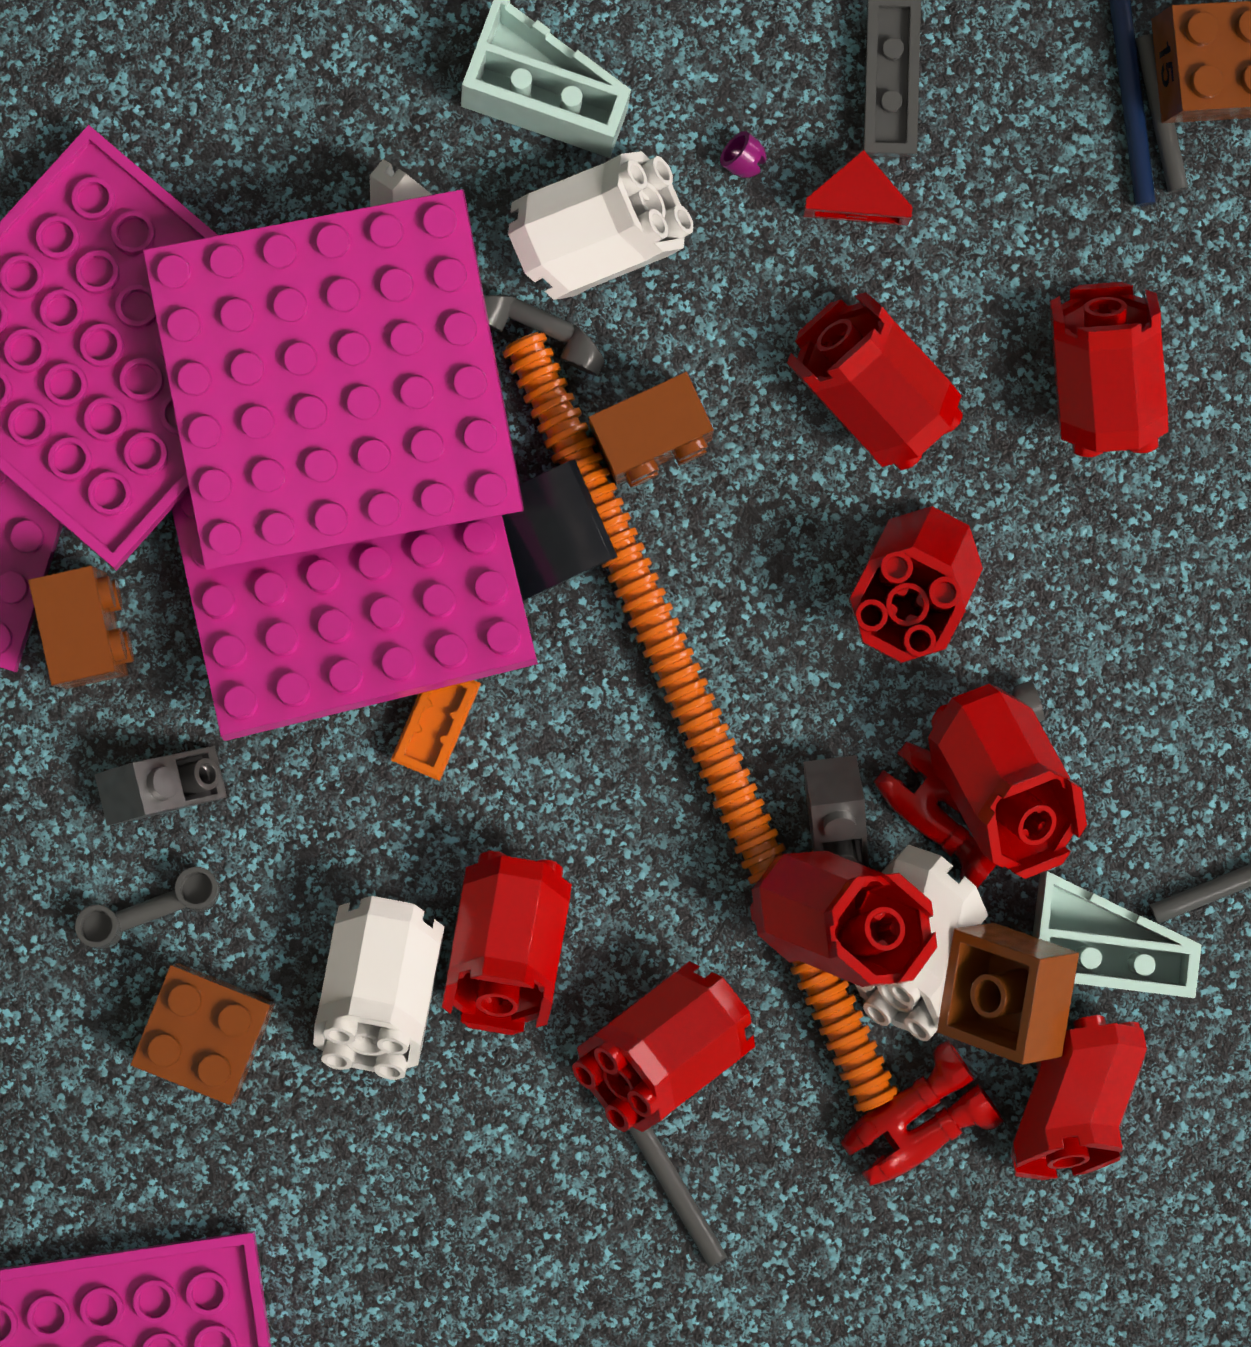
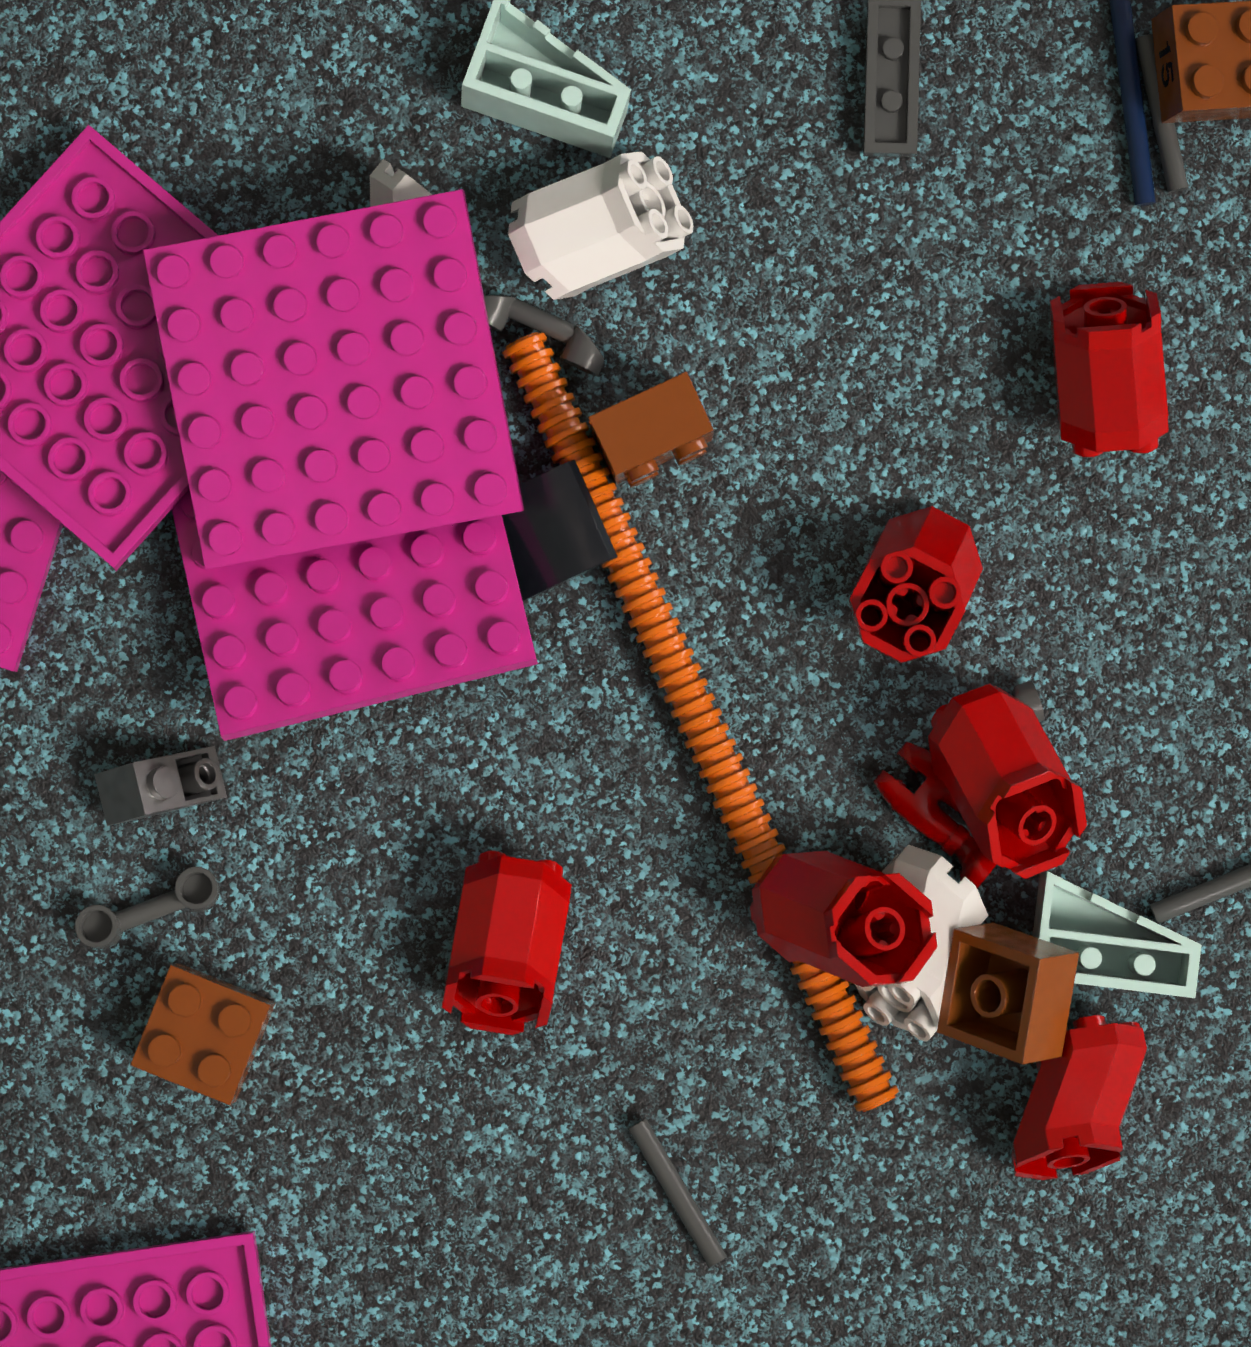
(81, 627): dark orange brick -> none
(377, 987): white brick -> none
(435, 728): orange plate -> none
(664, 1048): red brick -> none
(742, 155): magenta hinge -> none
(837, 807): flat silver slope -> none
(859, 194): red slope -> none
(876, 381): red brick -> none
(920, 1143): red piece -> none

